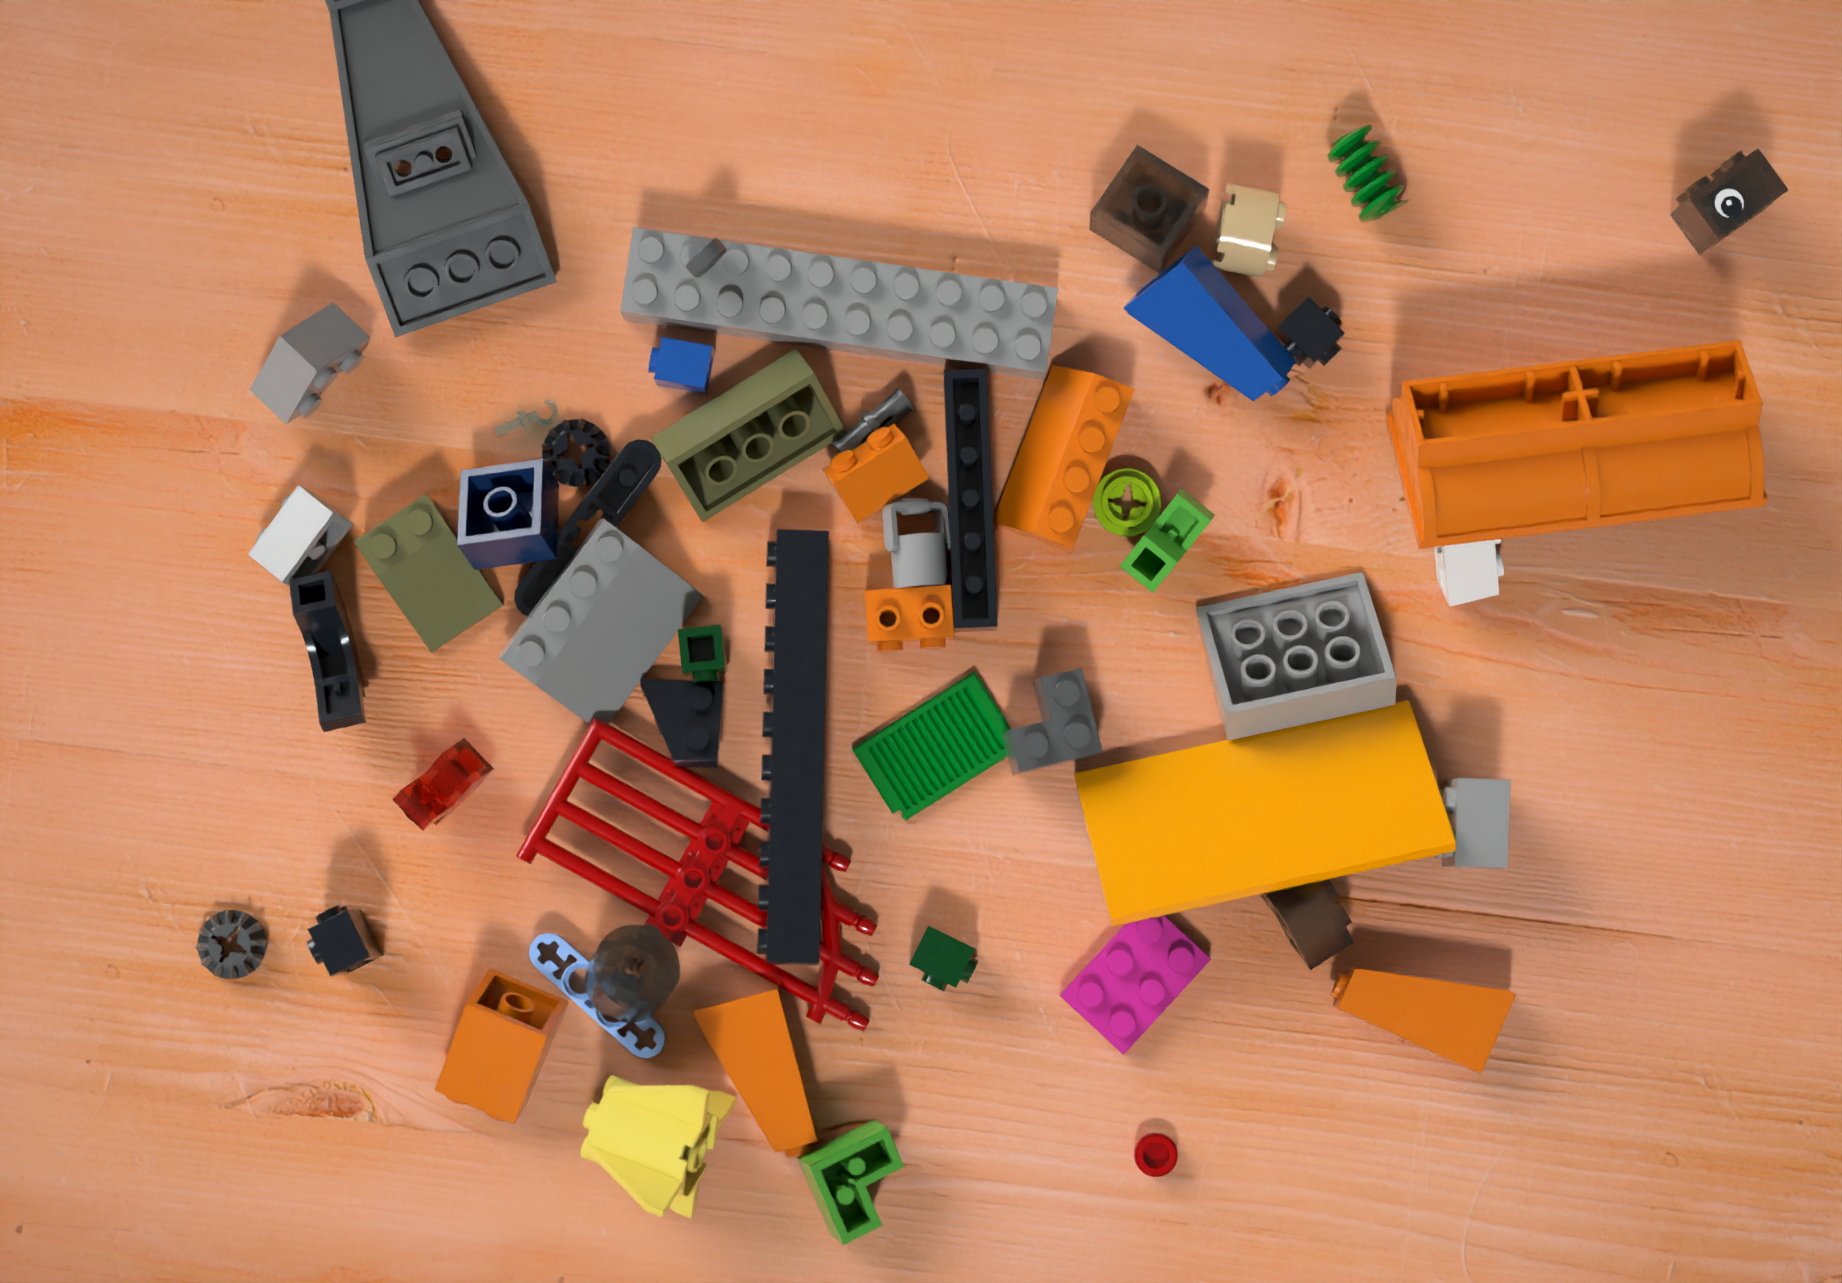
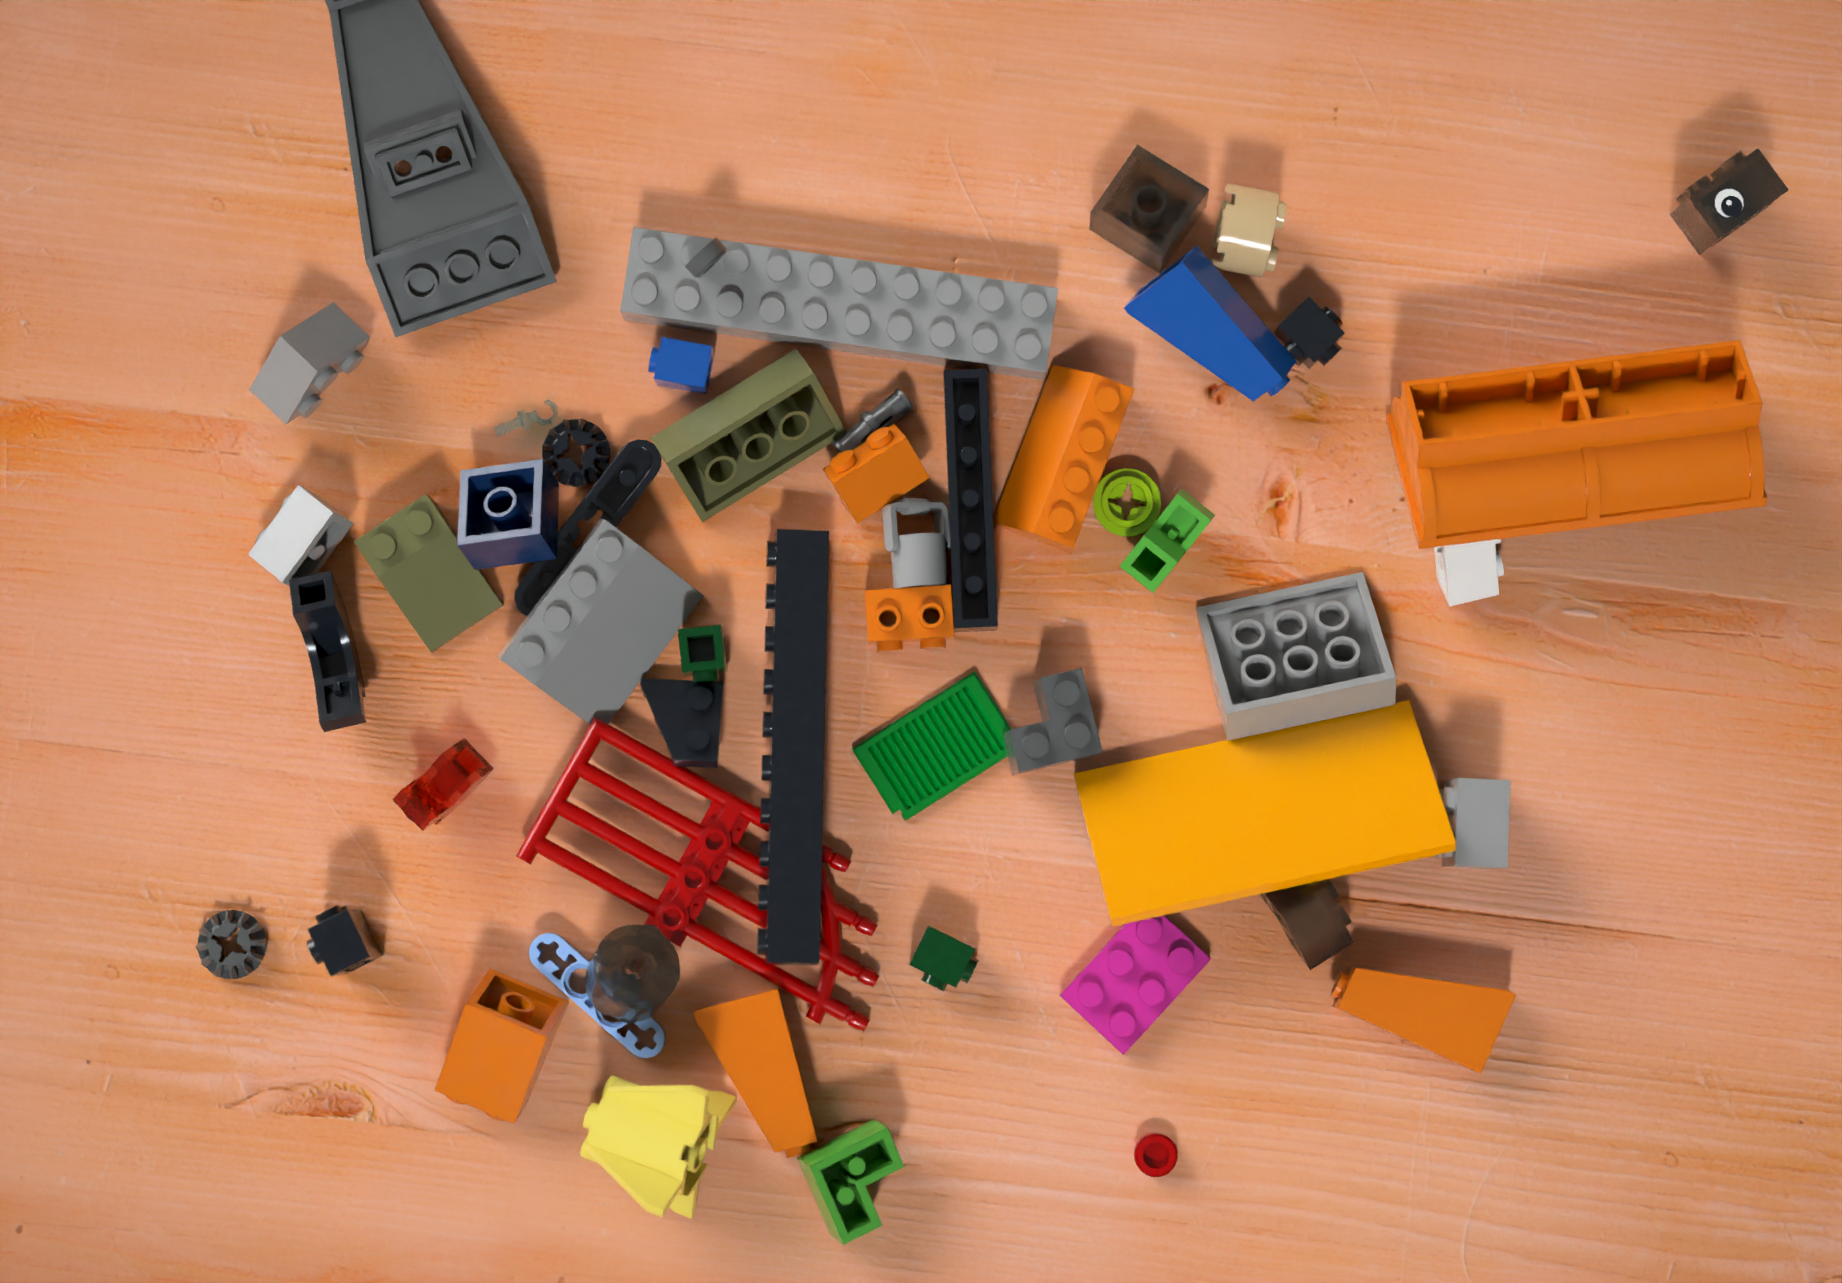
(1366, 174): green piece -> none

